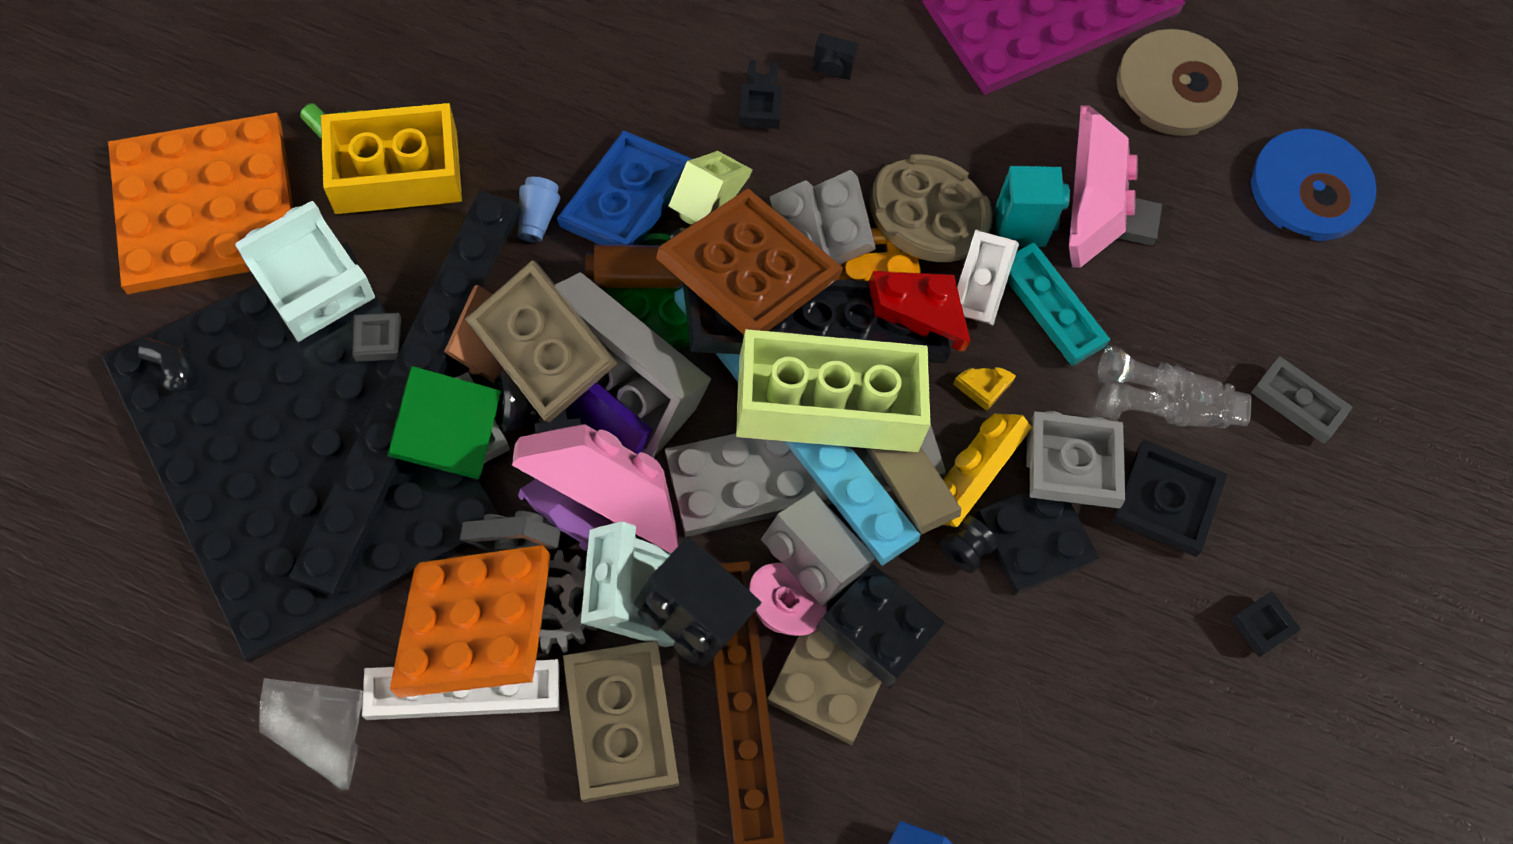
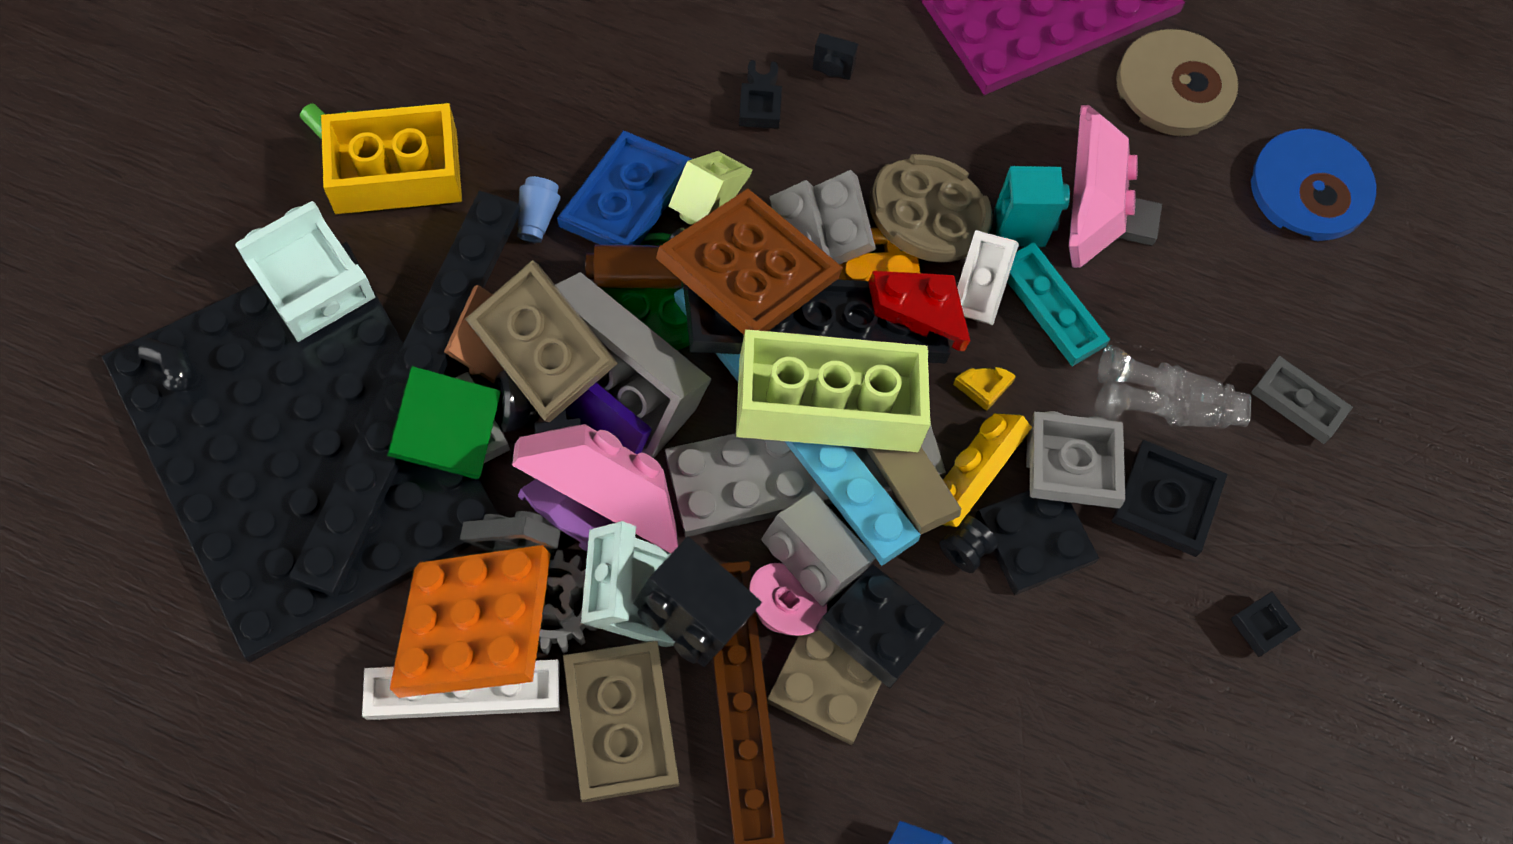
(193, 196): orange plate -> none
(313, 725): clear slope -> none
(376, 337): dark grey tile -> none

